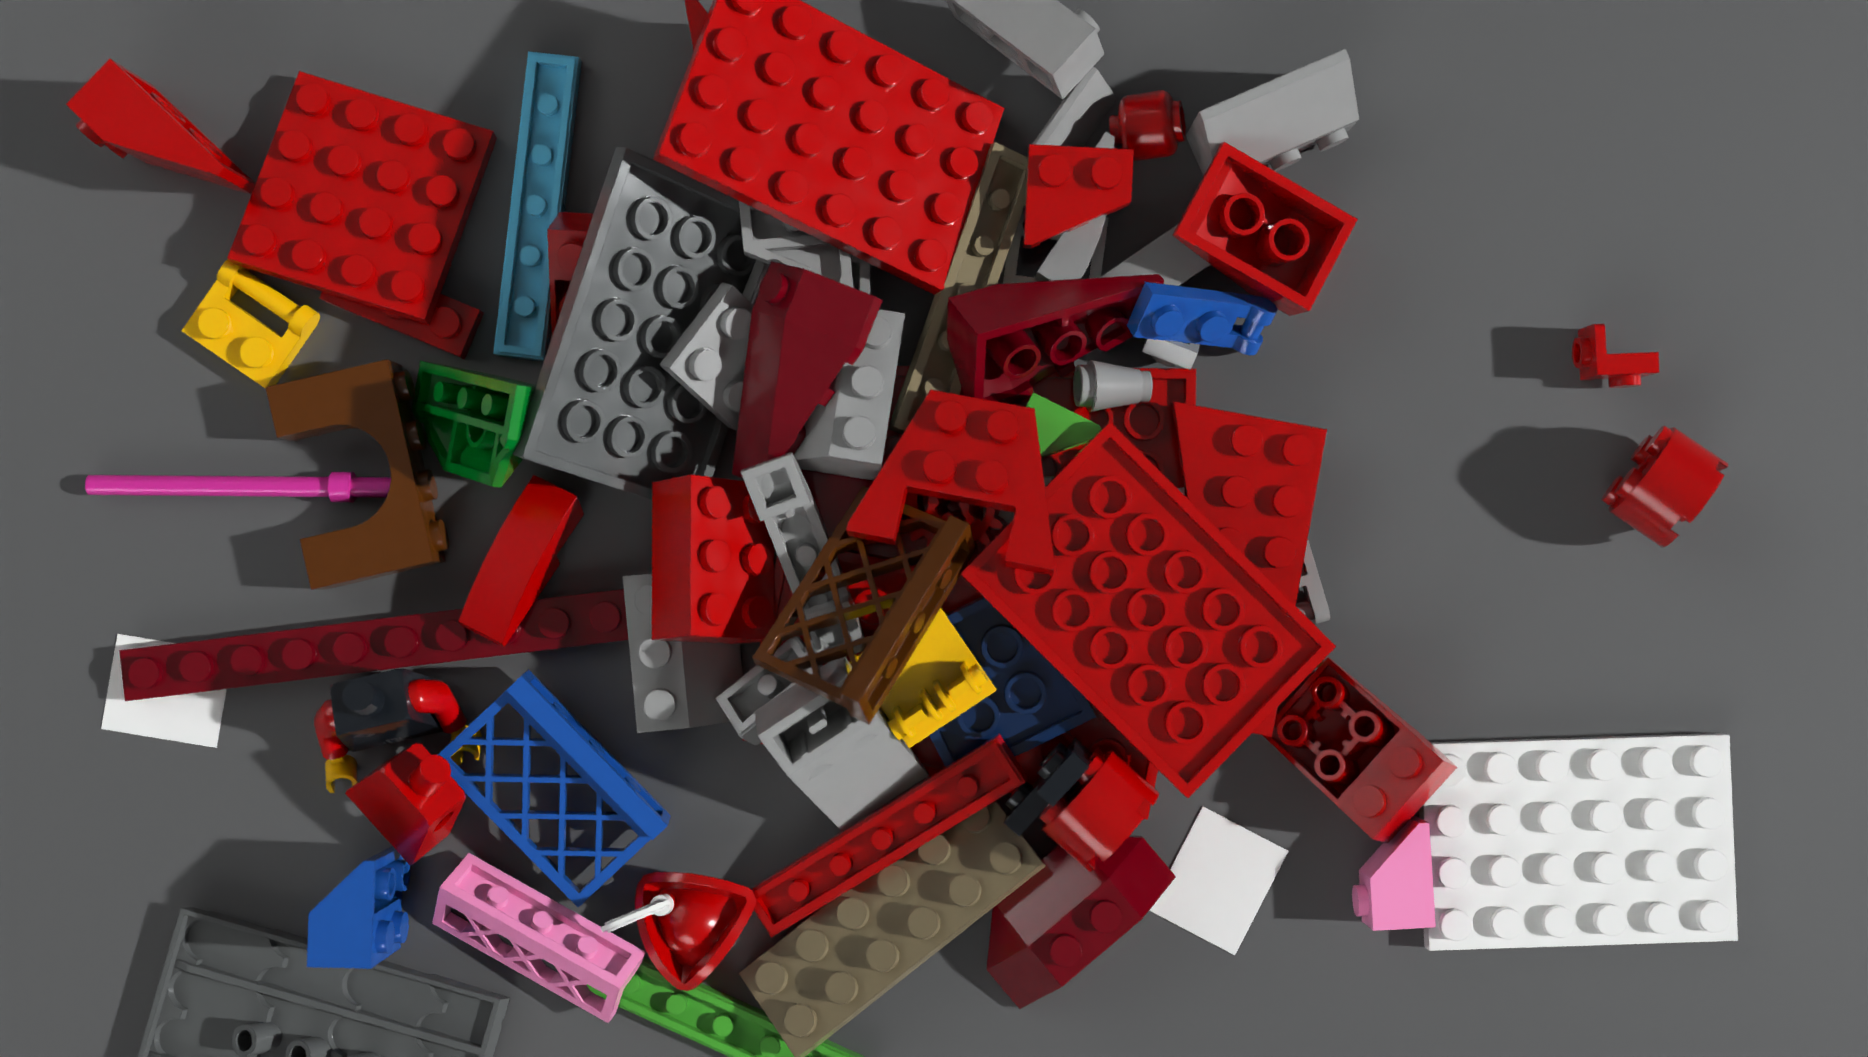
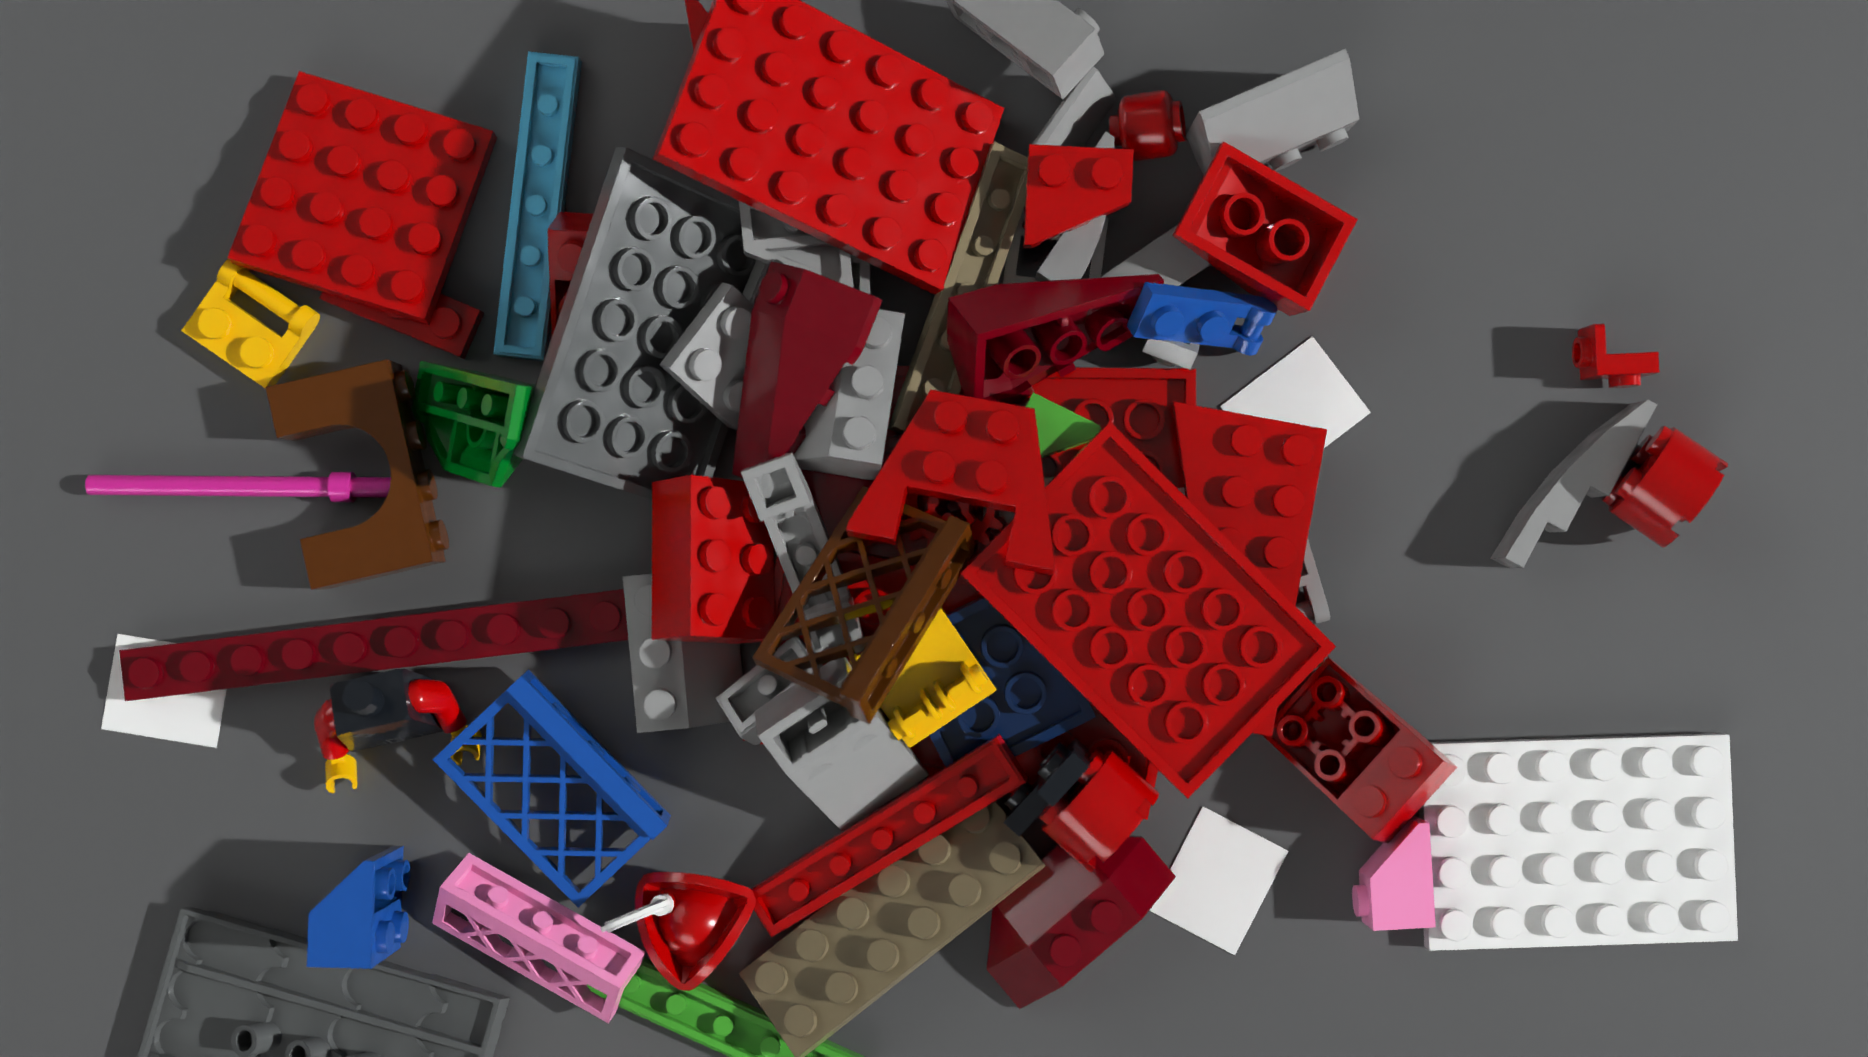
(140, 121): red slope -> none
(410, 800): red torso -> none
(520, 560): red slope -> none
(1110, 386): light grey cone -> none
(1303, 391): none -> white sticker
(1587, 470): none -> light grey slope

